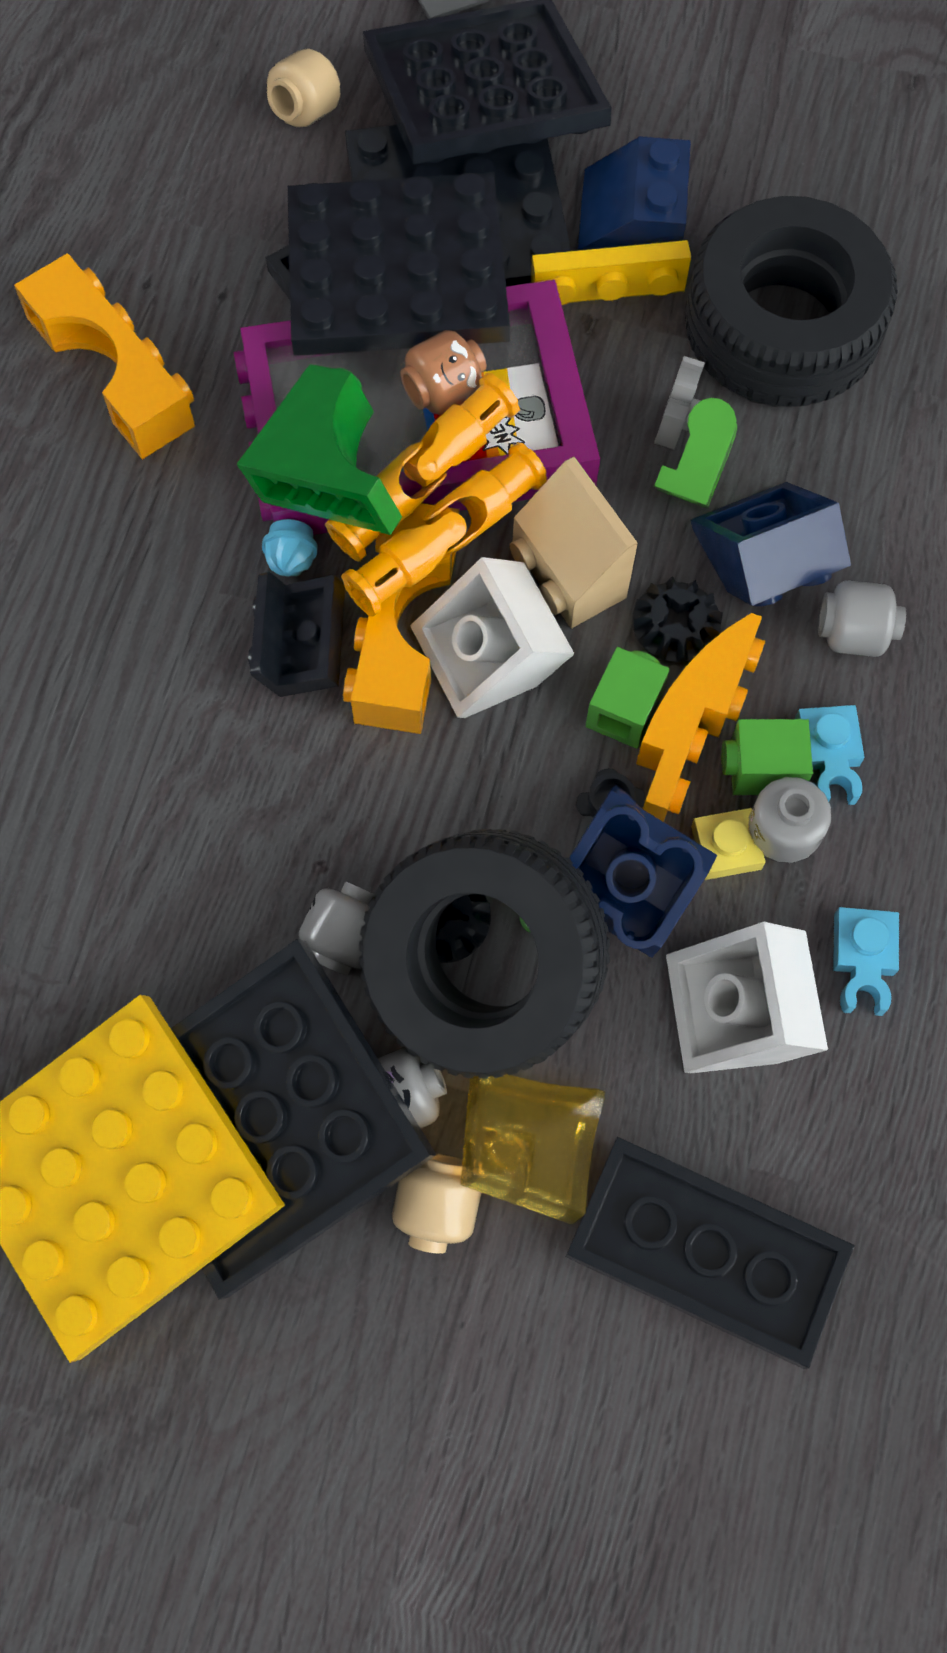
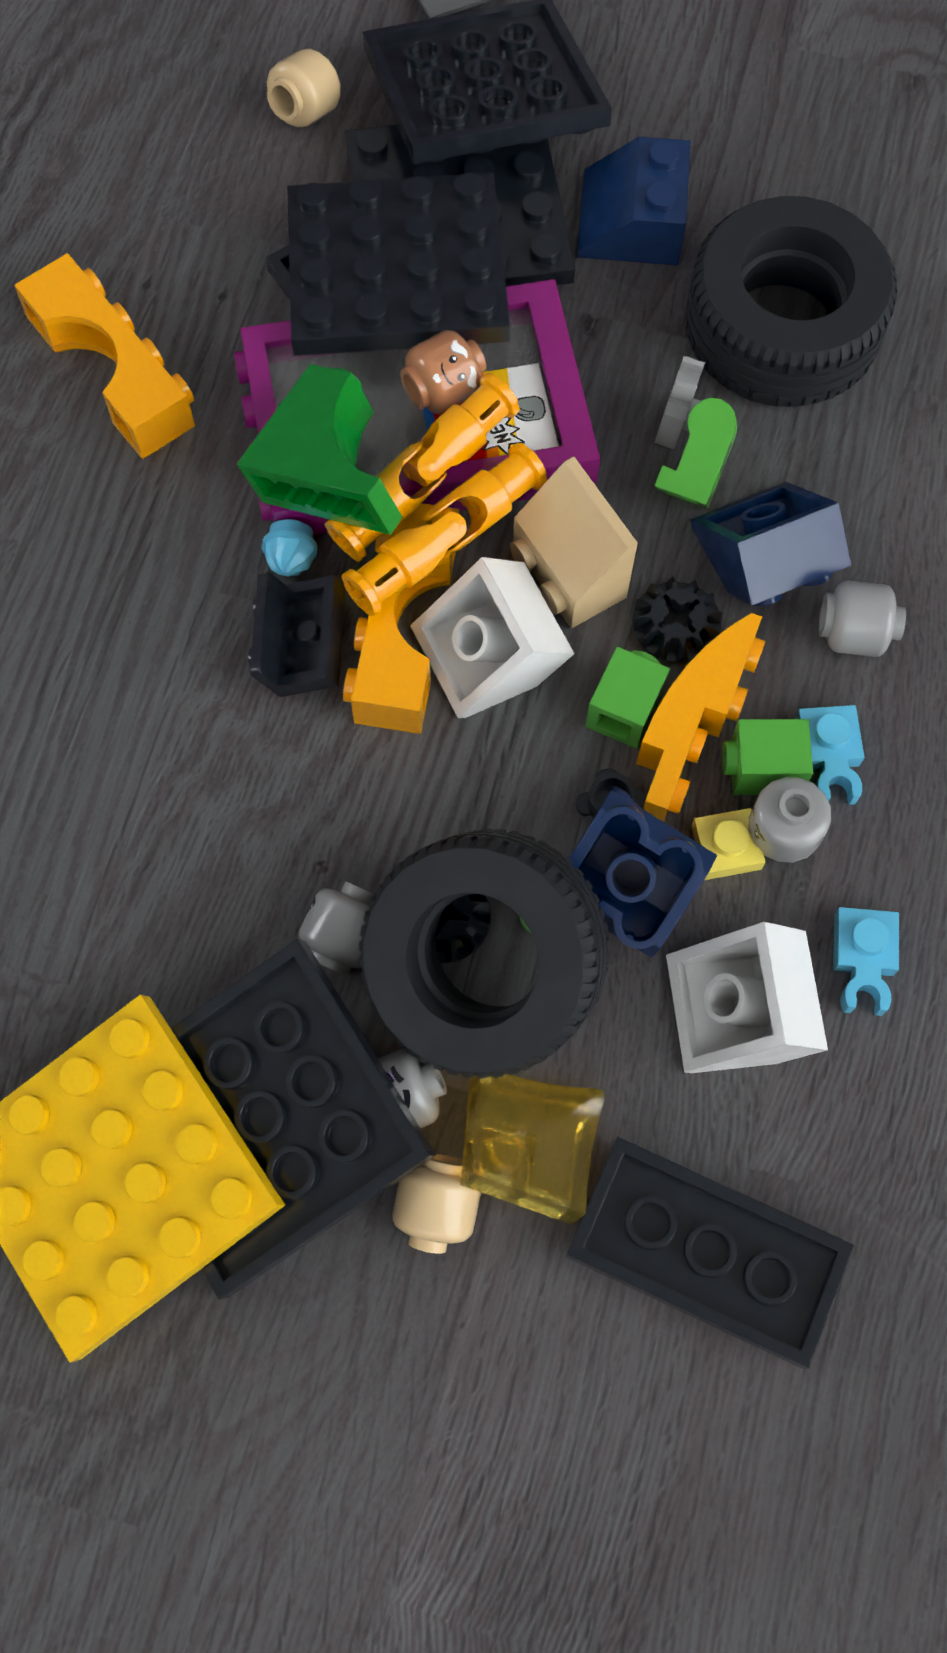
(615, 271): yellow plate -> none

